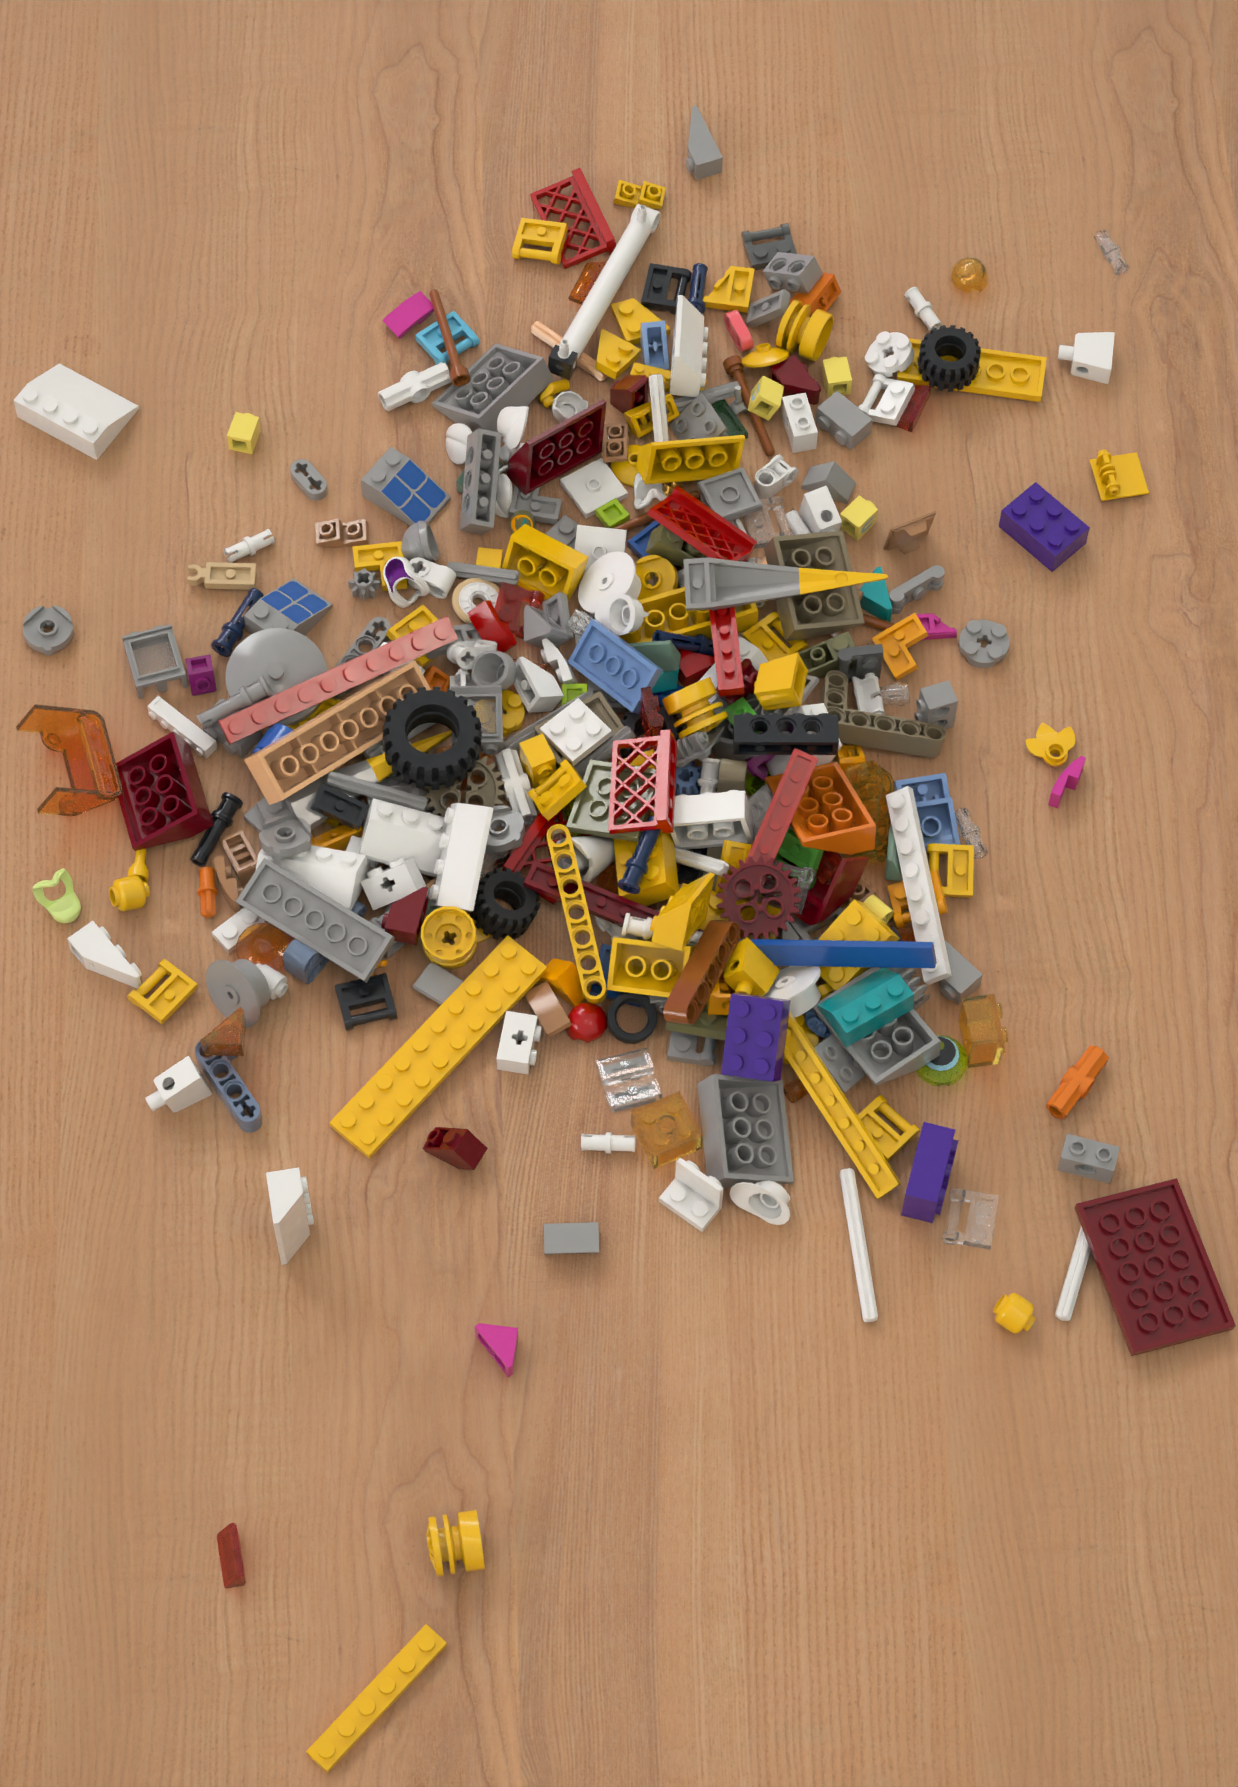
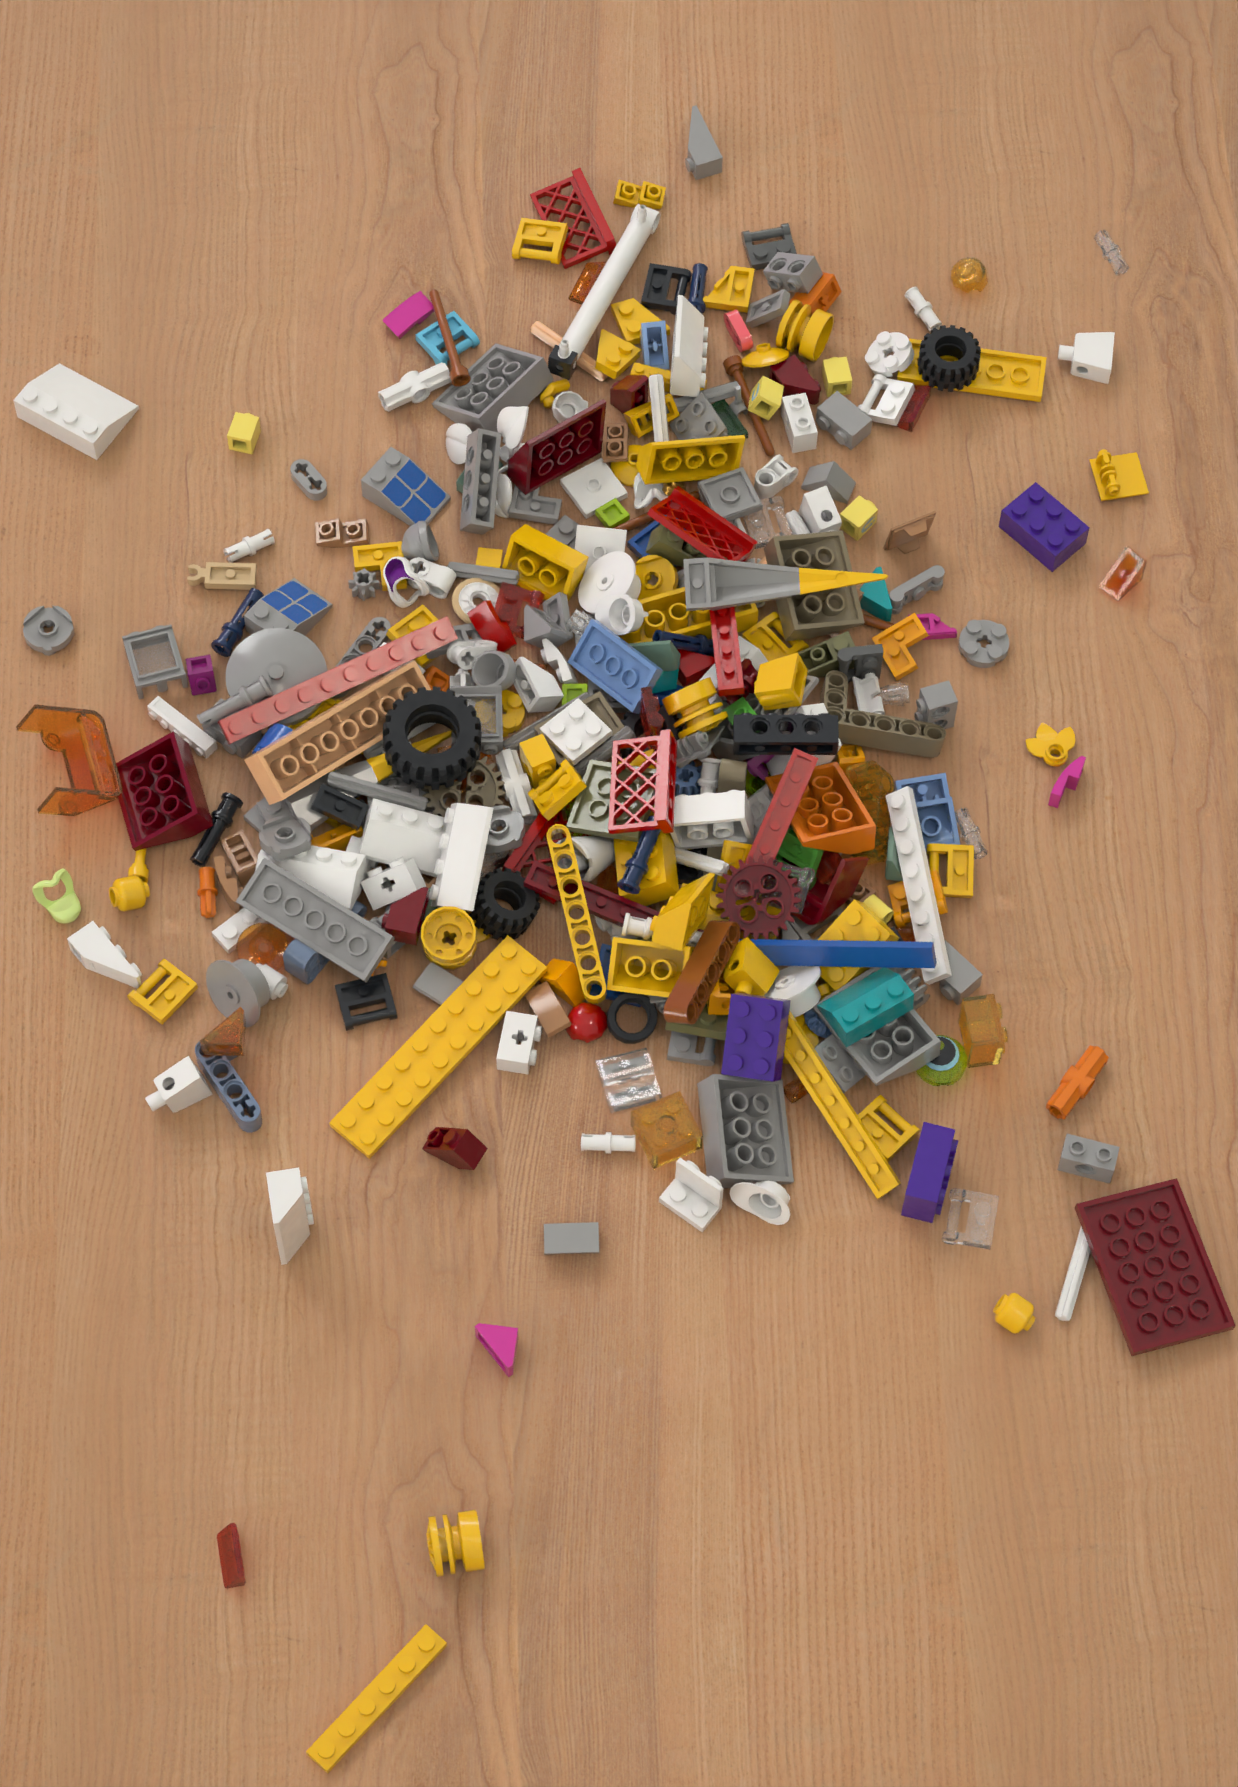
(520, 518): olive tile -> none
(858, 1245): white axle -> none
(1124, 574): none -> clear orange slope

